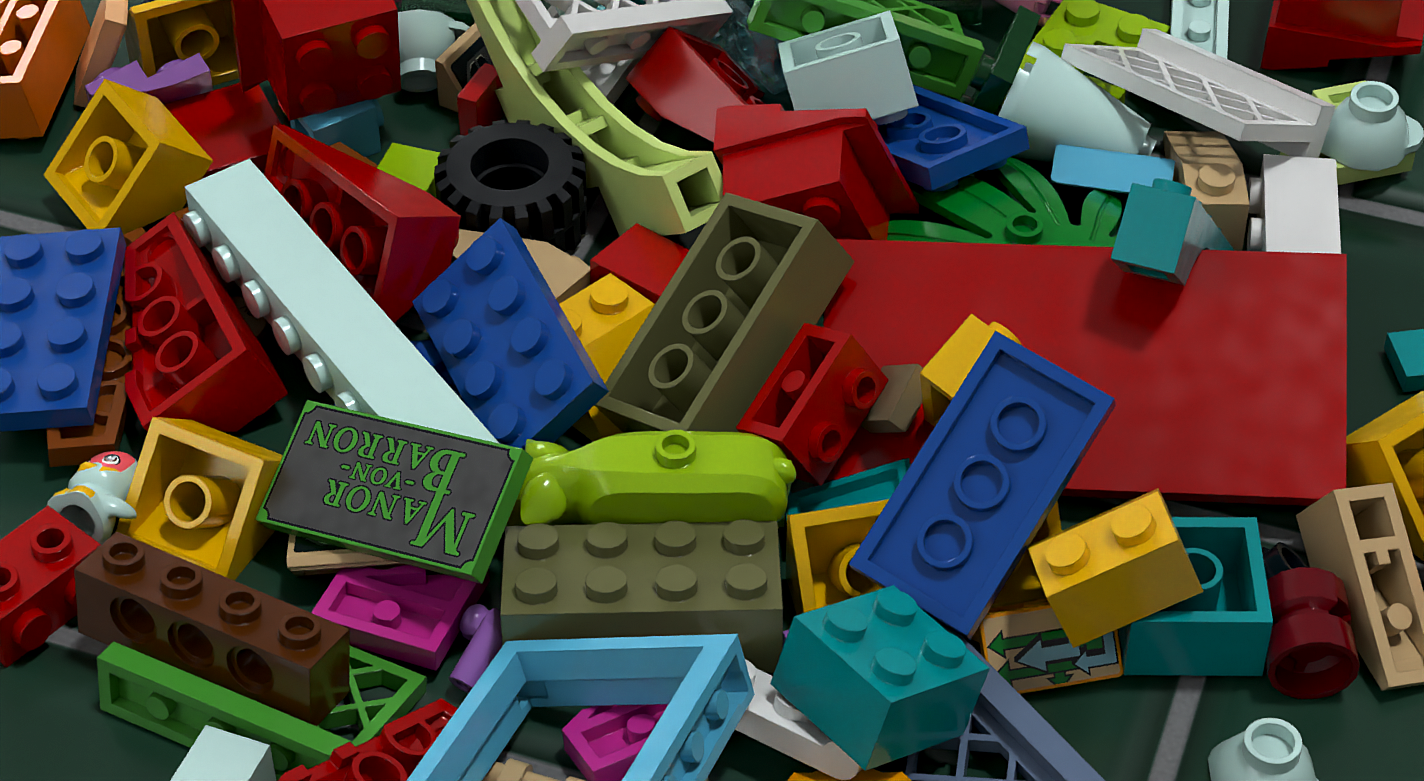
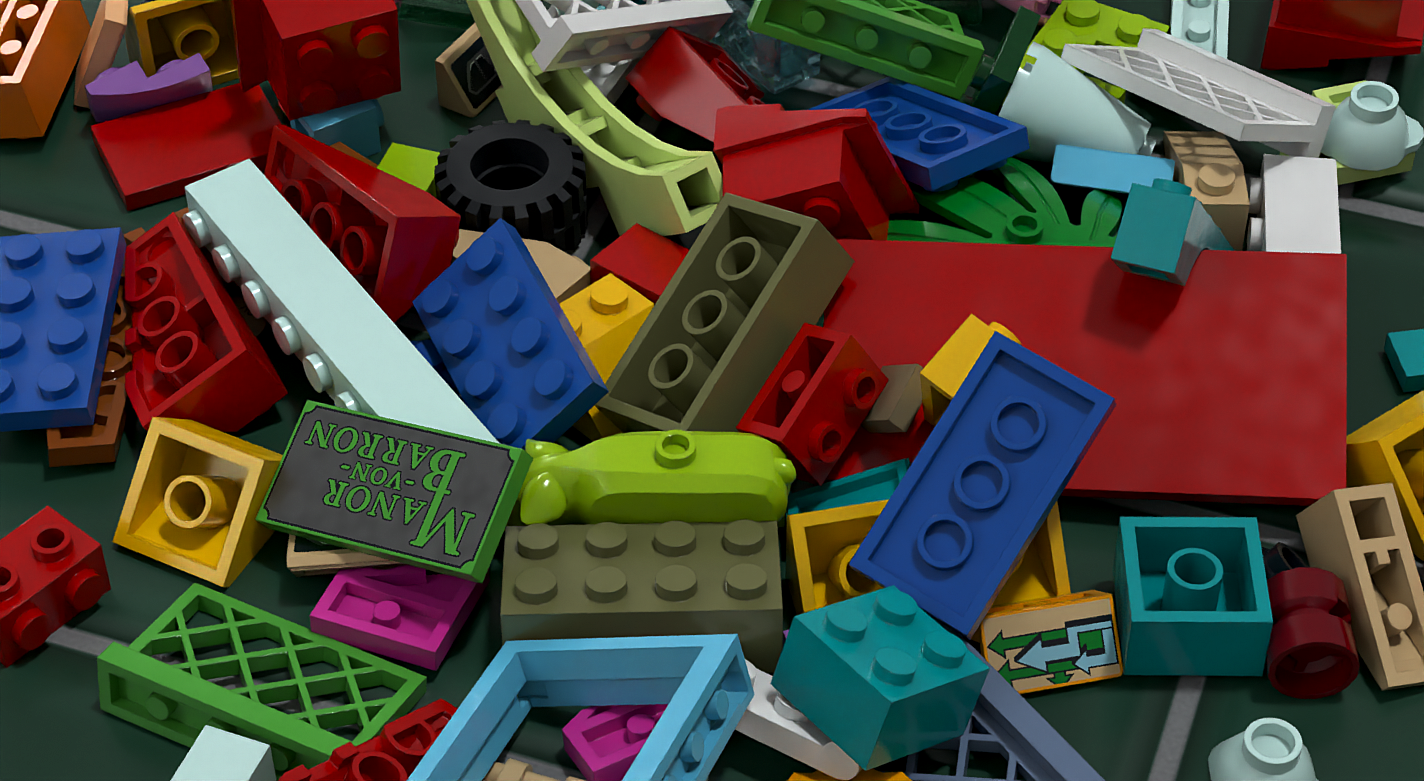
(98, 494): light aqua animal -> none
(126, 161): yellow slope -> none
(213, 628): reddish brown brick -> none
(421, 41): light aqua piece -> none
(478, 100): red tile -> none
(485, 637): medium lavender arm -> none
(850, 69): light aqua brick -> none
(1114, 568): yellow slope -> none

